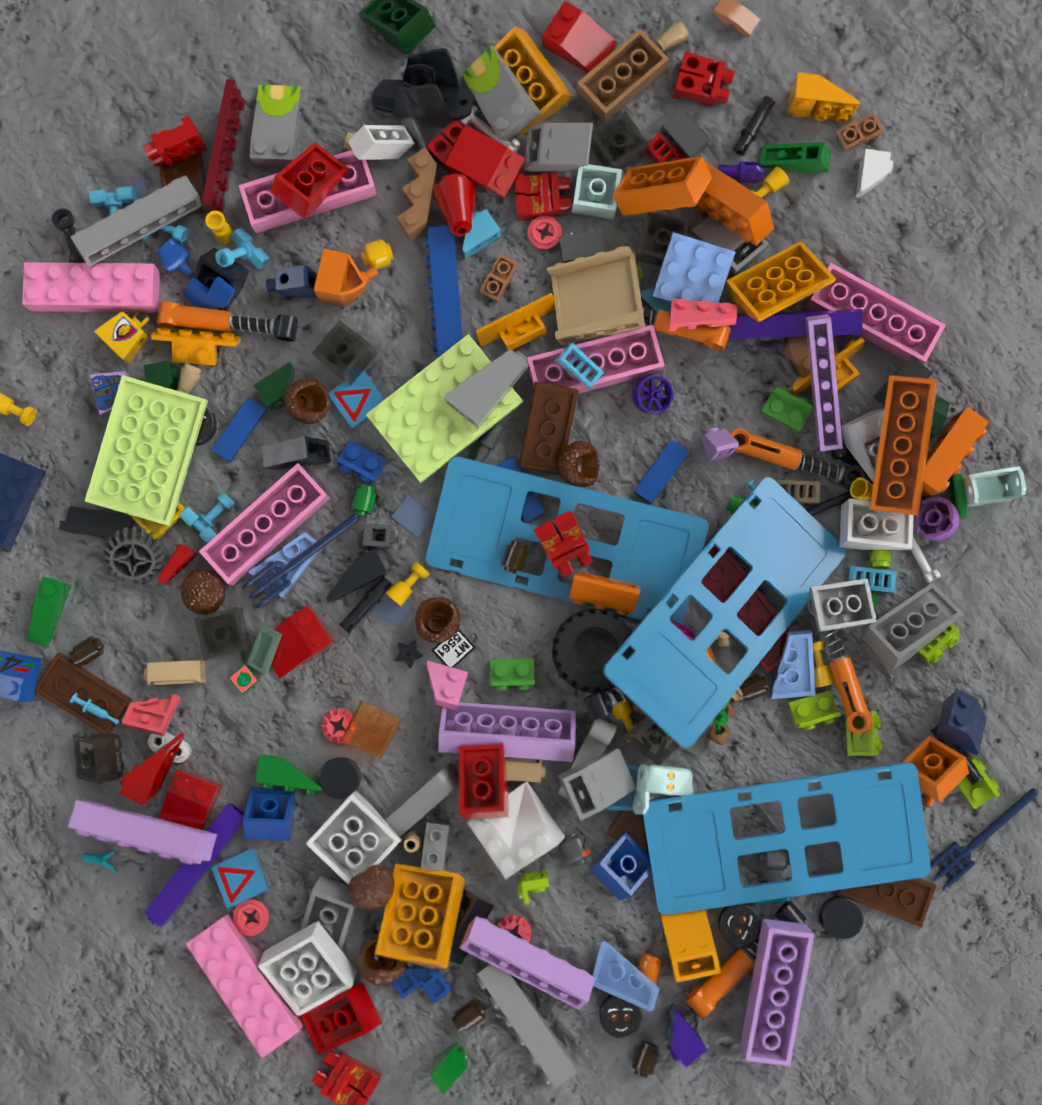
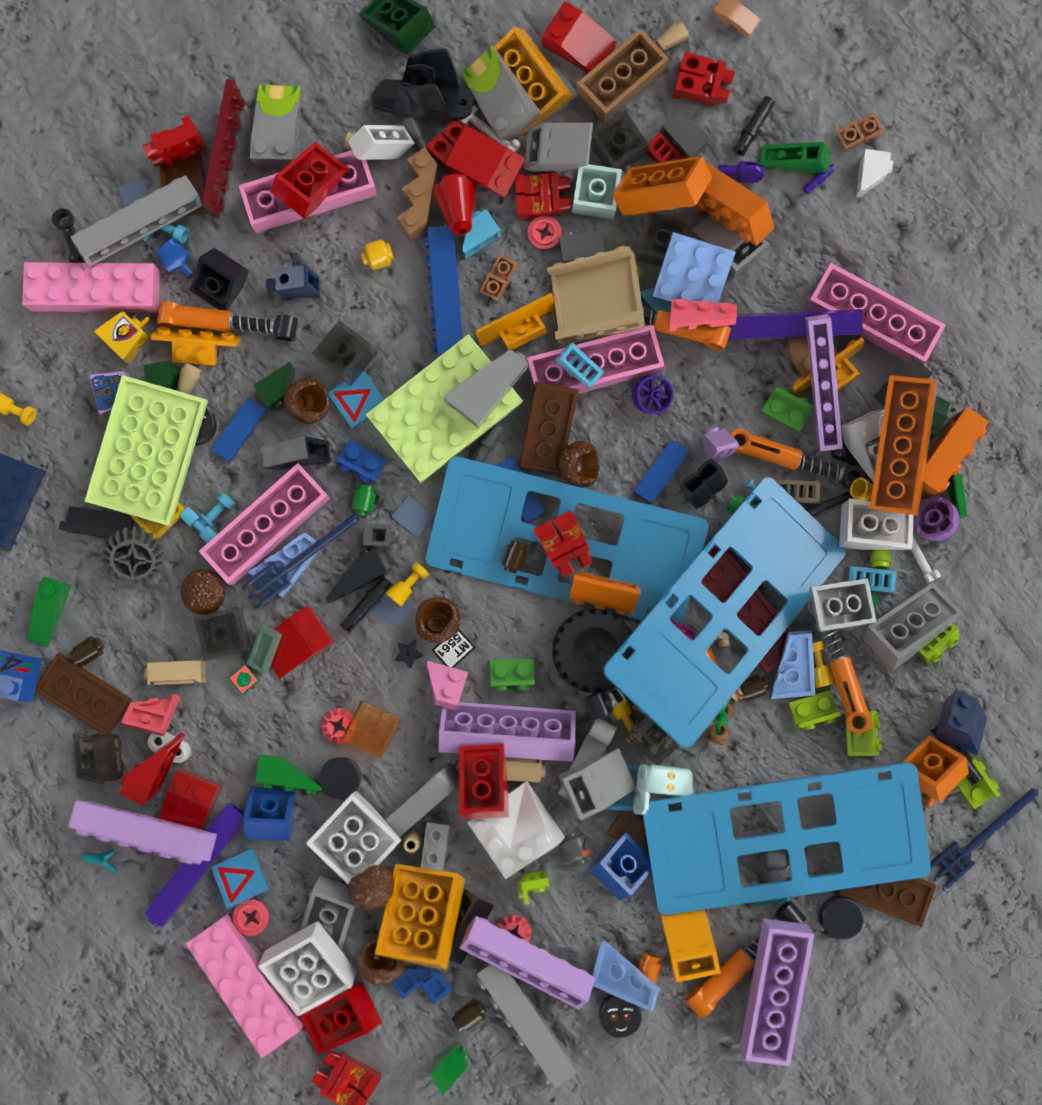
(90, 707): medium azure piece -> none
(112, 200): medium azure bar -> none
(179, 560): red slope -> none
(217, 297): blue tile -> none
(221, 229): yellow piece -> none
(245, 250): medium azure bar -> none
(339, 279): orange piece -> none
(645, 1059): dark brown brick -> none
(683, 1040): dark purple slope -> none
(704, 483): none -> black brick
(739, 924): black head -> none
(773, 182): yellow piece -> none
(778, 282): light orange slope -> none
(817, 180): none -> dark purple piece
(820, 99): light orange slope -> none
(994, 486): light aqua piece -> none

